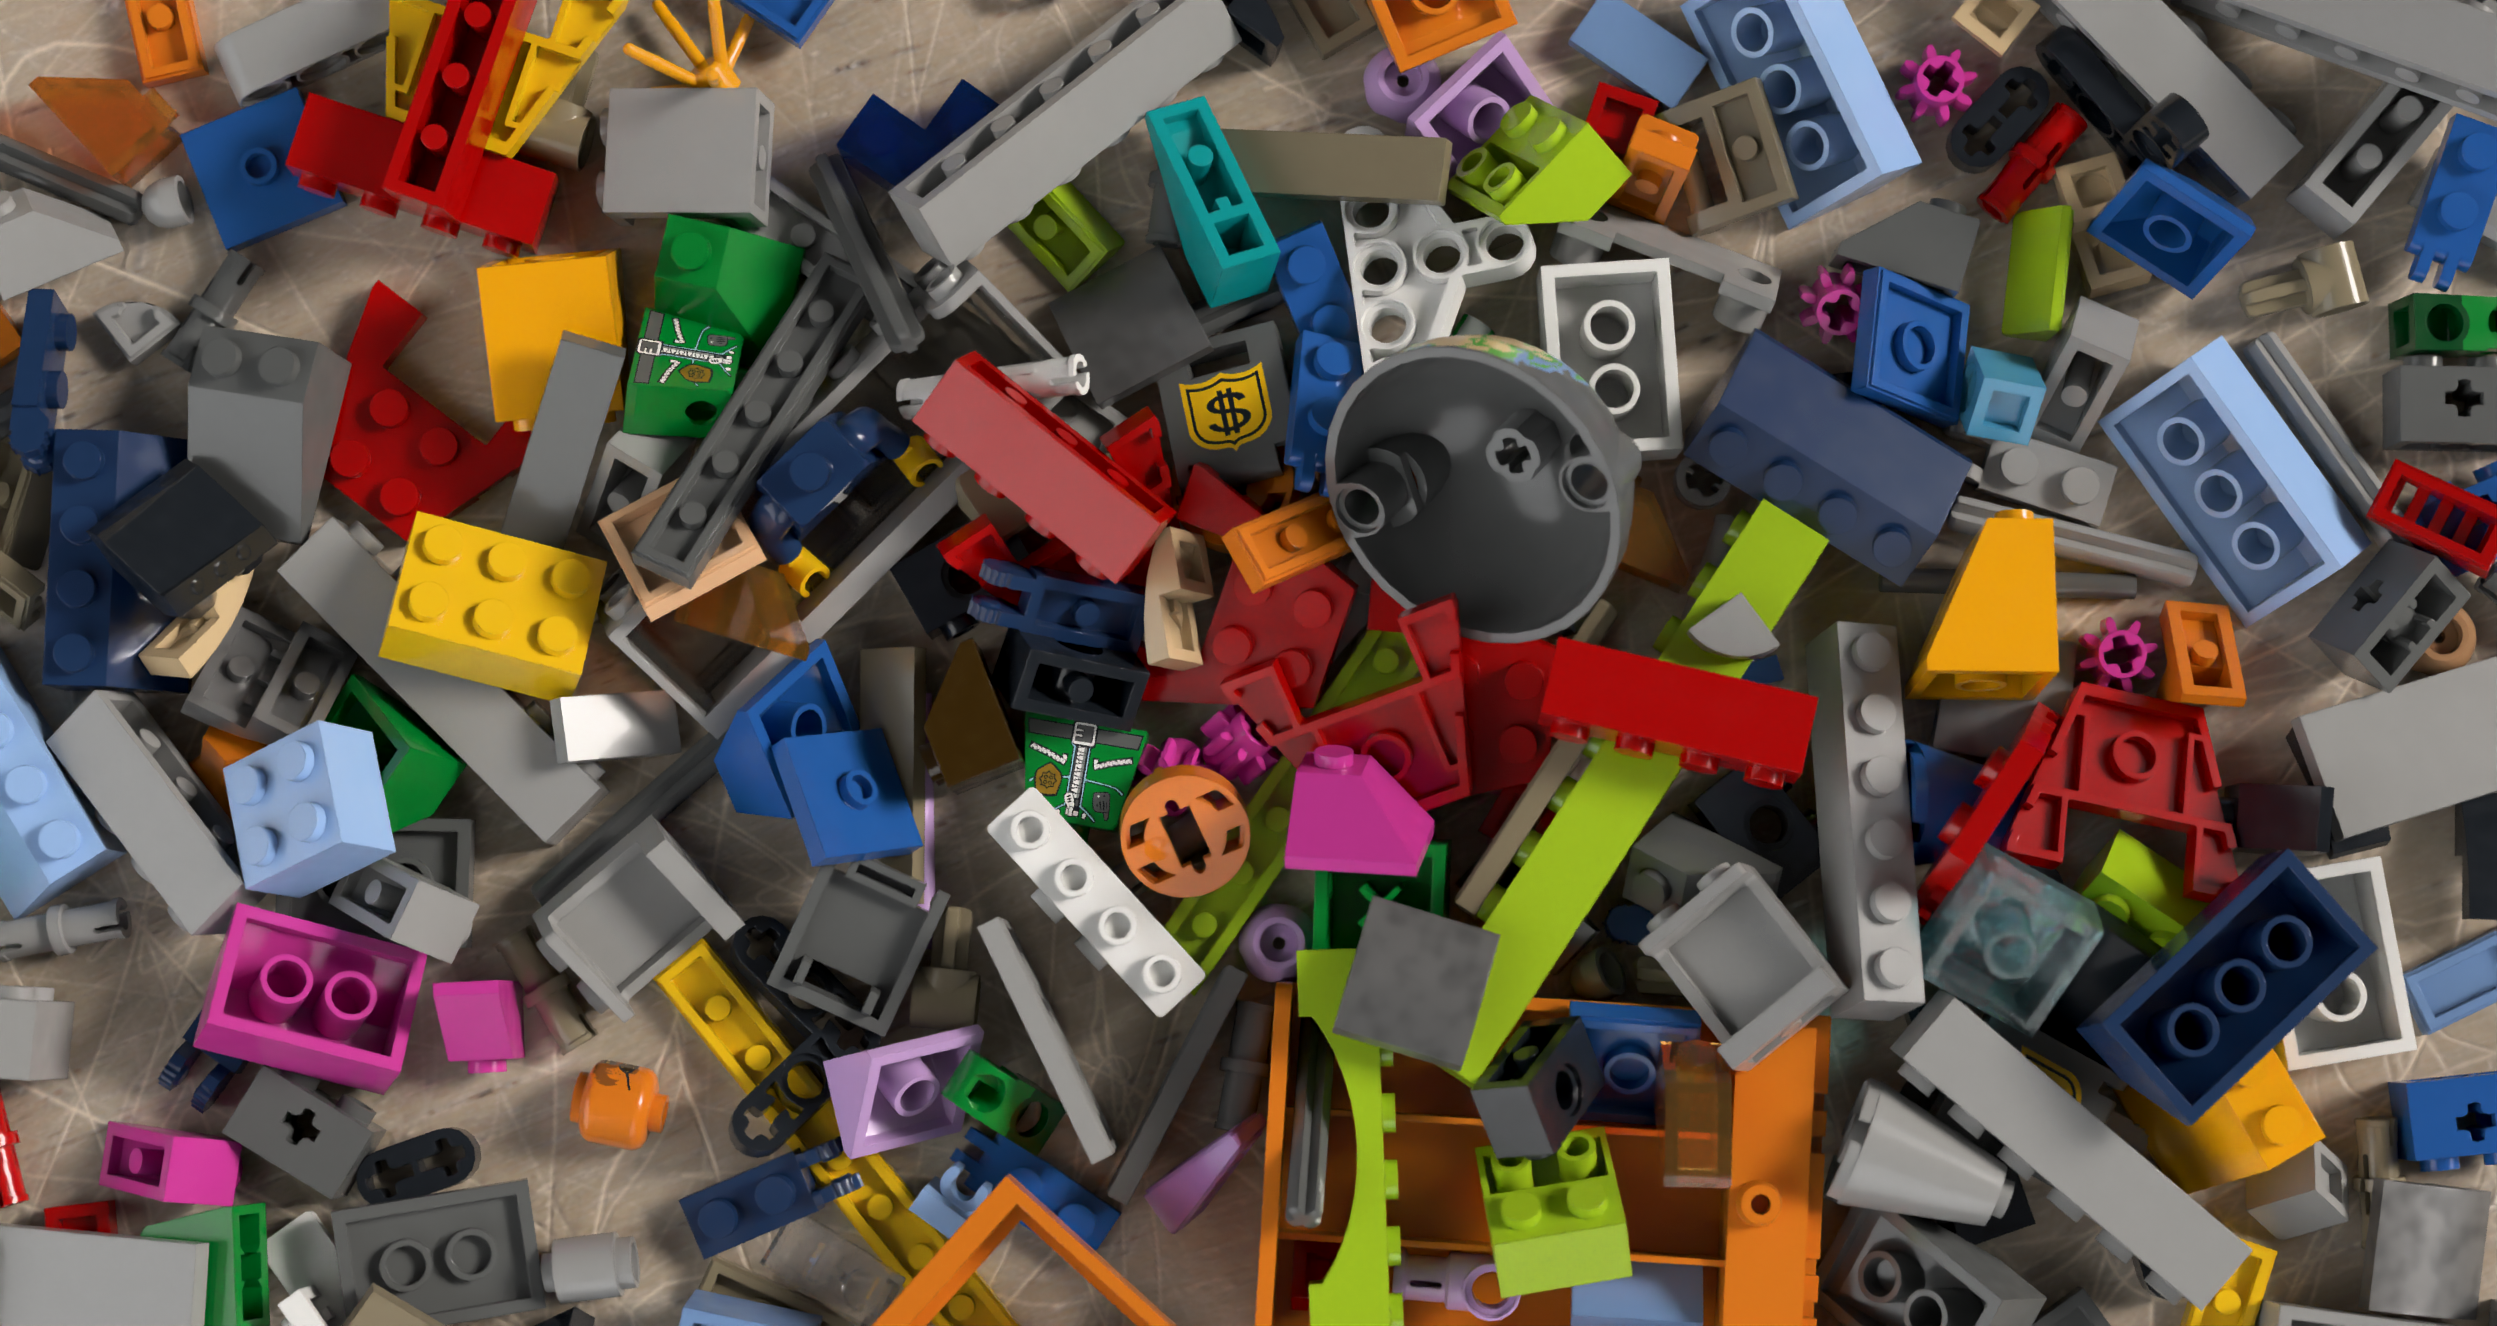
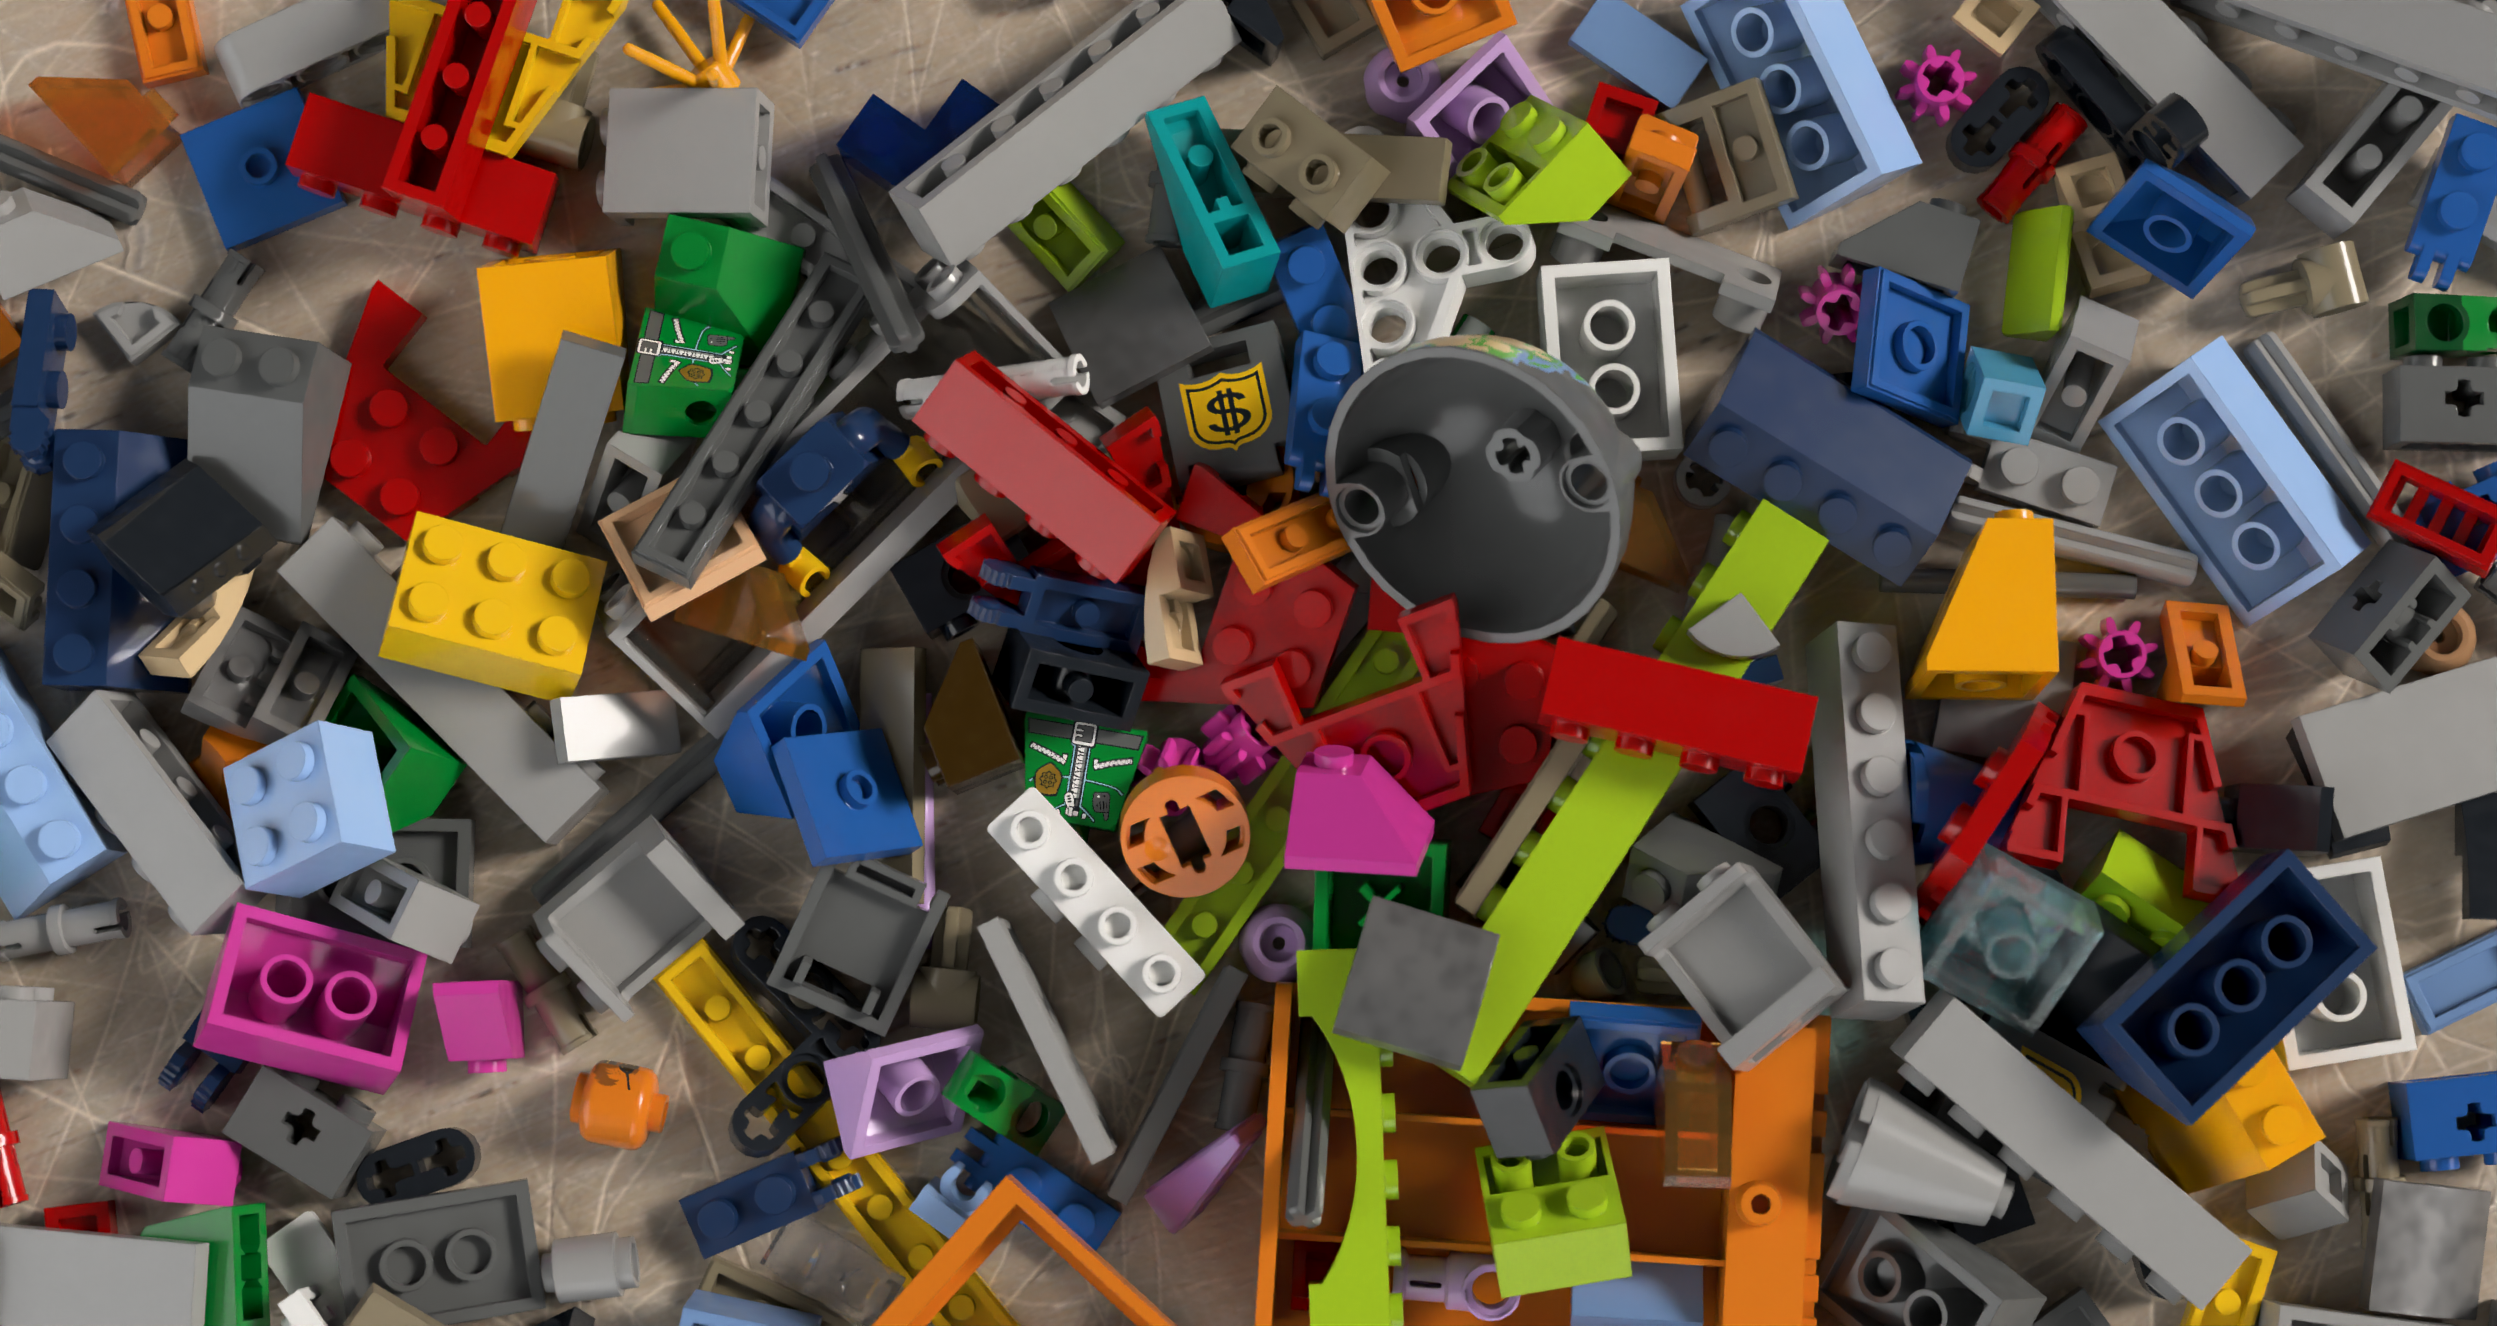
(168, 203): light grey hinge -> none
(1309, 160): none -> dark tan brick

